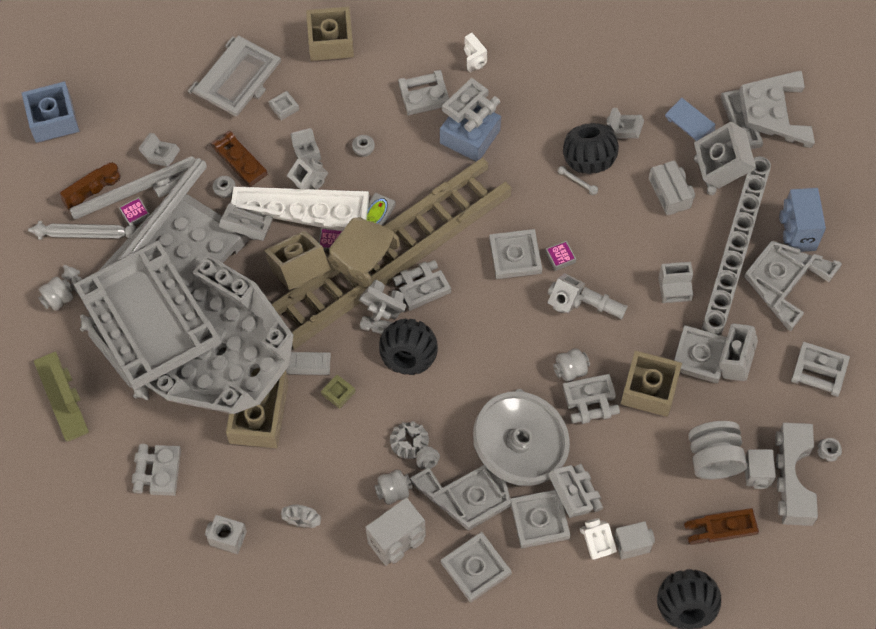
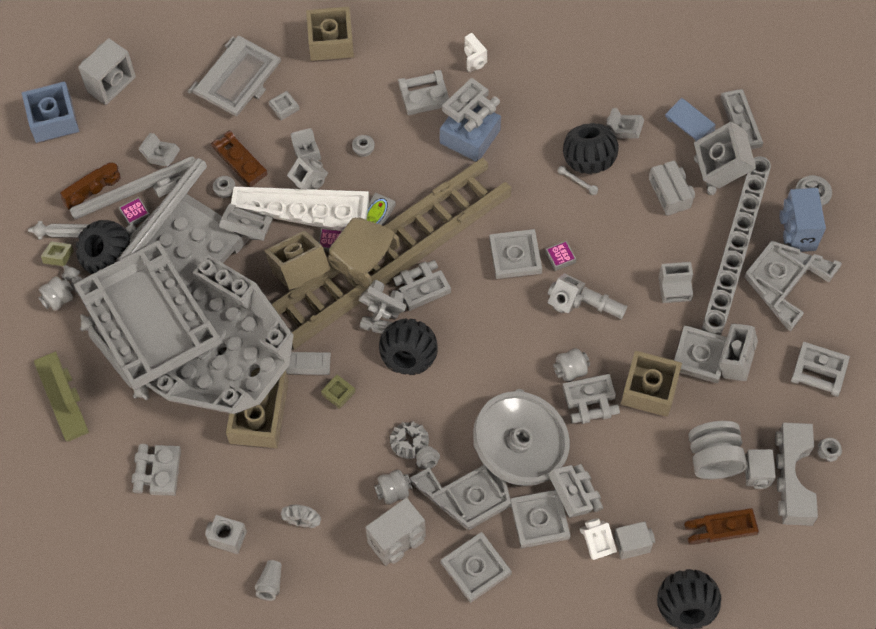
(57, 253): none -> olive plate
(101, 245): none -> black wheel
(107, 71): none -> light grey brick
(269, 582): none -> light grey cone
(766, 107): light grey wing -> none
(823, 186): none -> light grey gear

